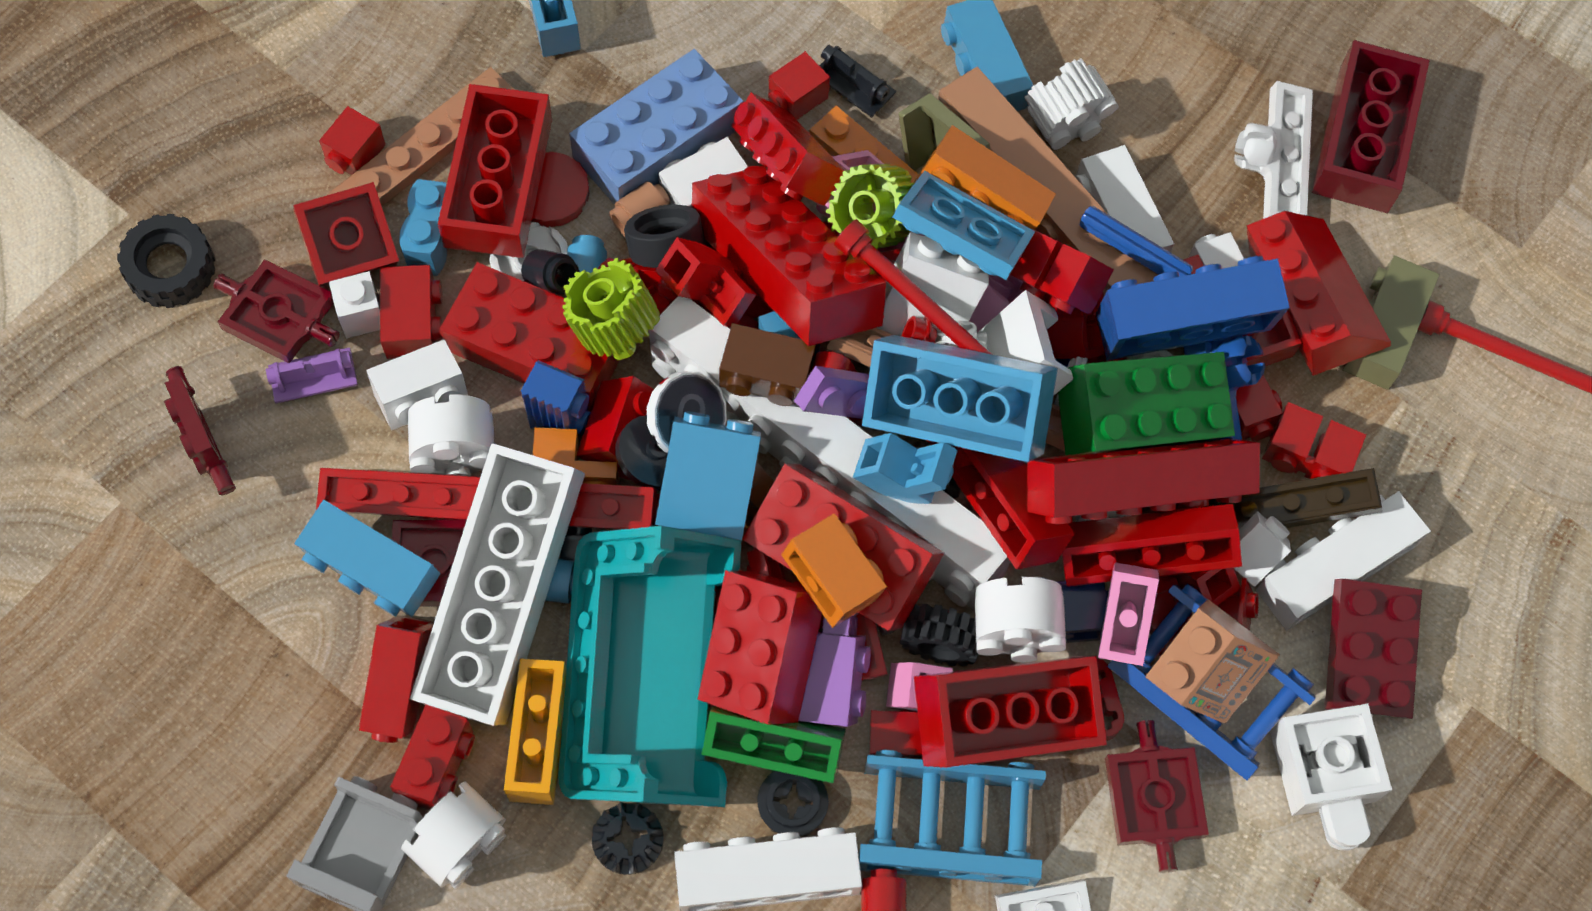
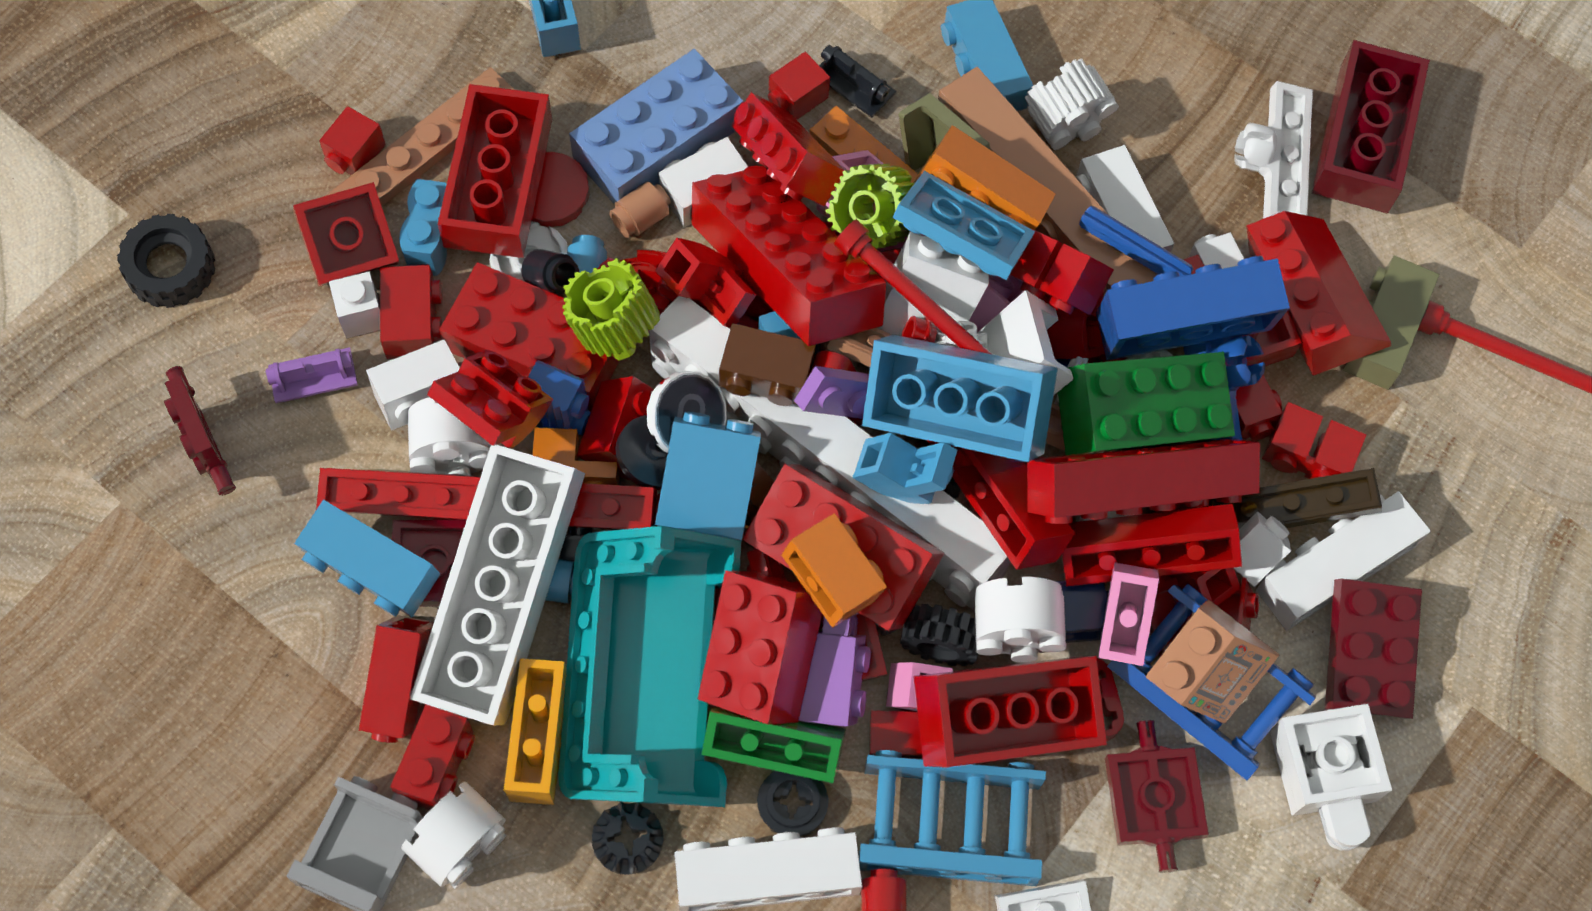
(276, 311): dark red plate -> none
(492, 399): none -> red brick
(655, 229): black tyre -> none

